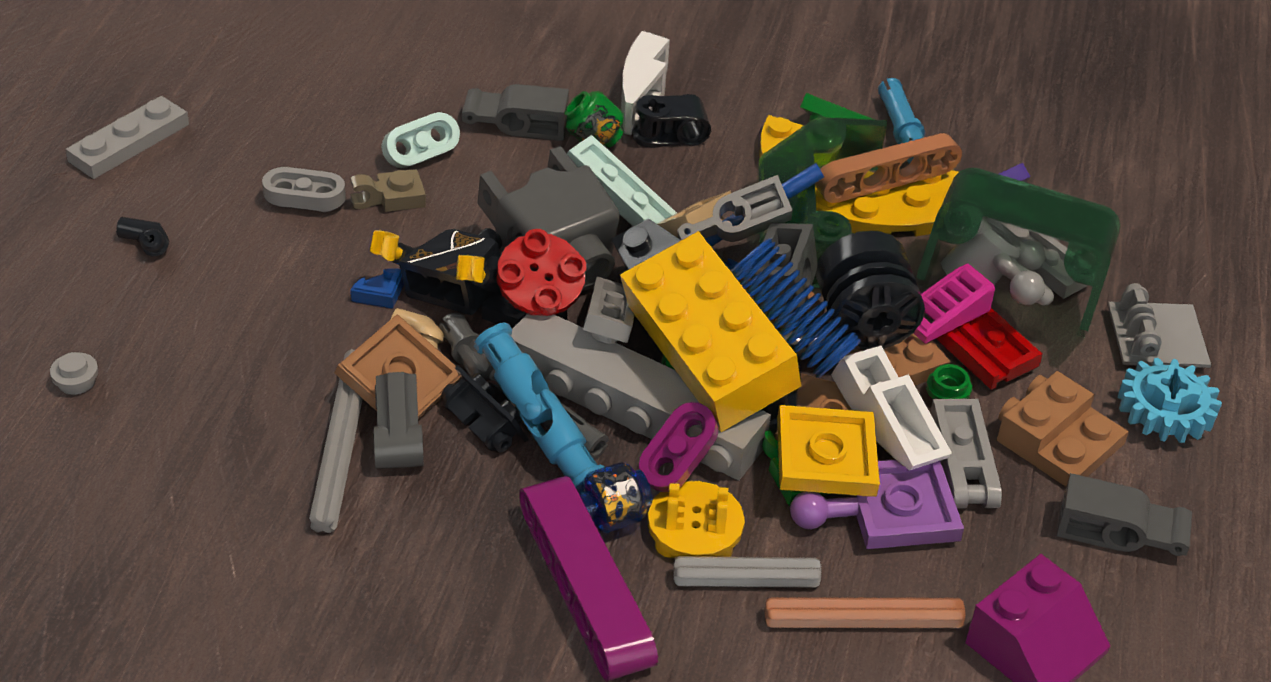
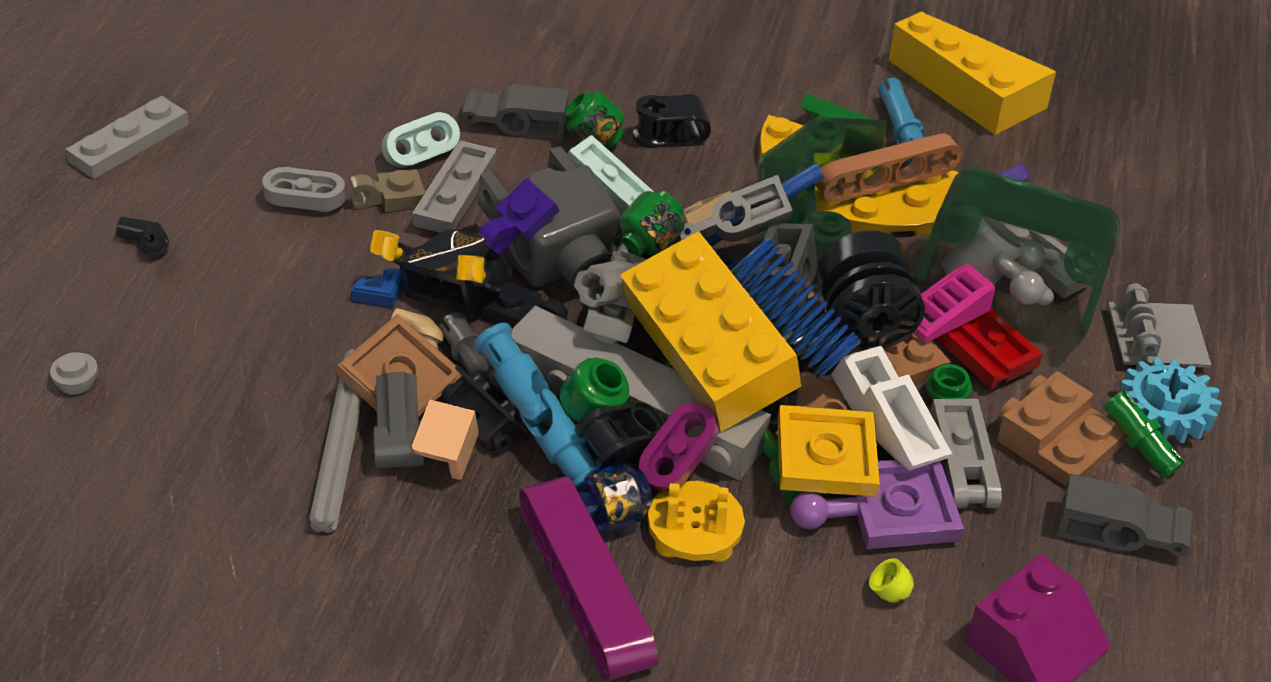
(447, 436): none -> light nougat panel
(454, 187): none -> light grey plate
(522, 213): none -> dark purple plate
(552, 259): red plate -> none
(592, 386): none -> green head
(602, 281): none -> light grey piece
(619, 431): none -> black piece
(643, 75): white slope -> none
(651, 223): none -> green head
(747, 571): light grey axle -> none
(864, 612): nougat axle -> none
(891, 581): none -> neon yellow hinge
(970, 72): none -> yellow wedge
(1144, 434): none -> green pin

